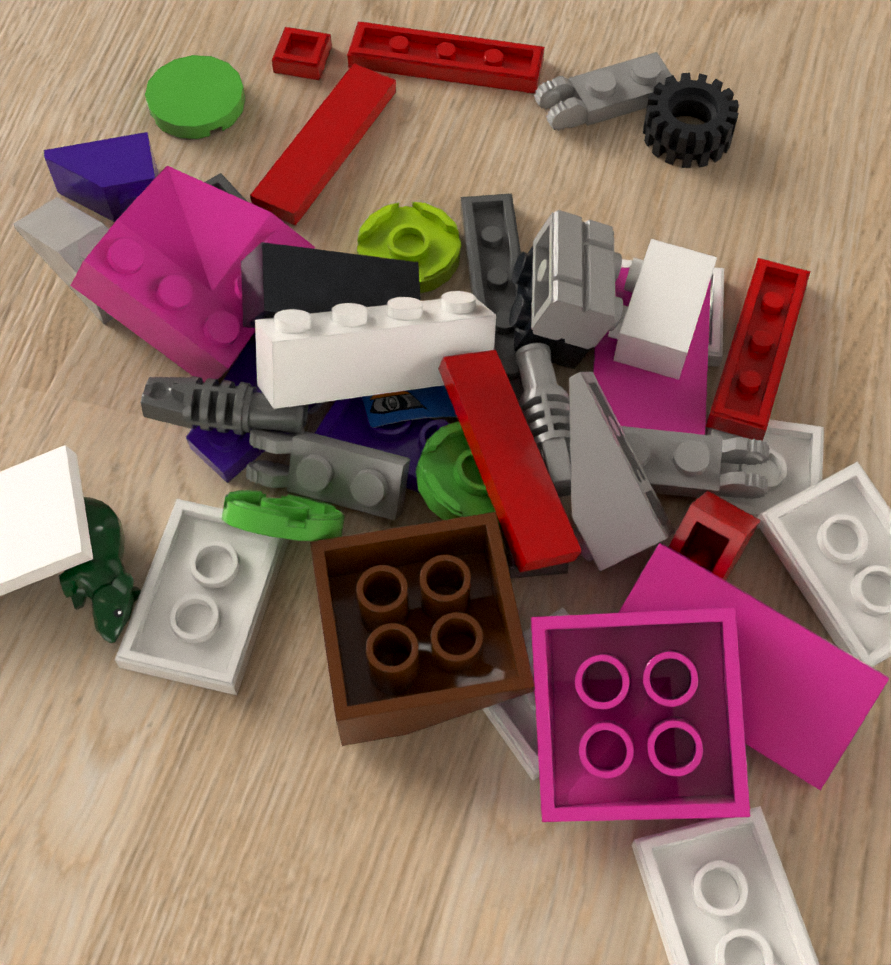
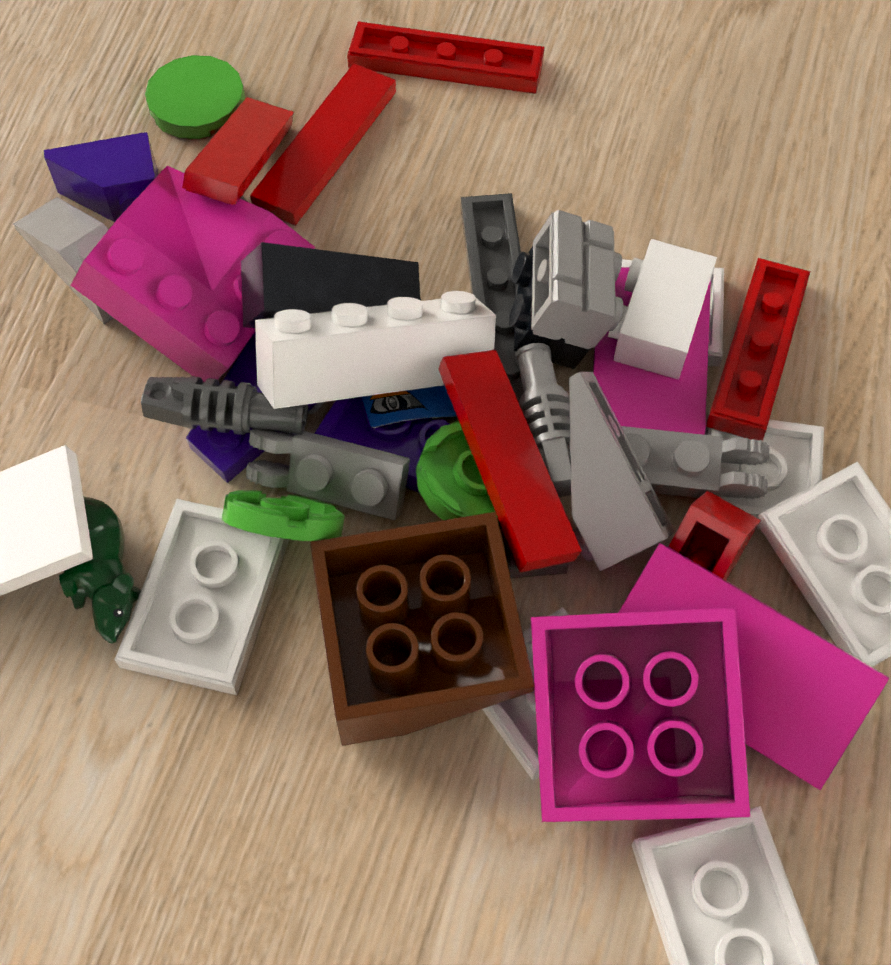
(238, 151): none -> red tile
(302, 53): red tile -> none
(415, 235): lime tile -> none
(601, 92): light grey hinge -> none
(695, 100): black tyre -> none

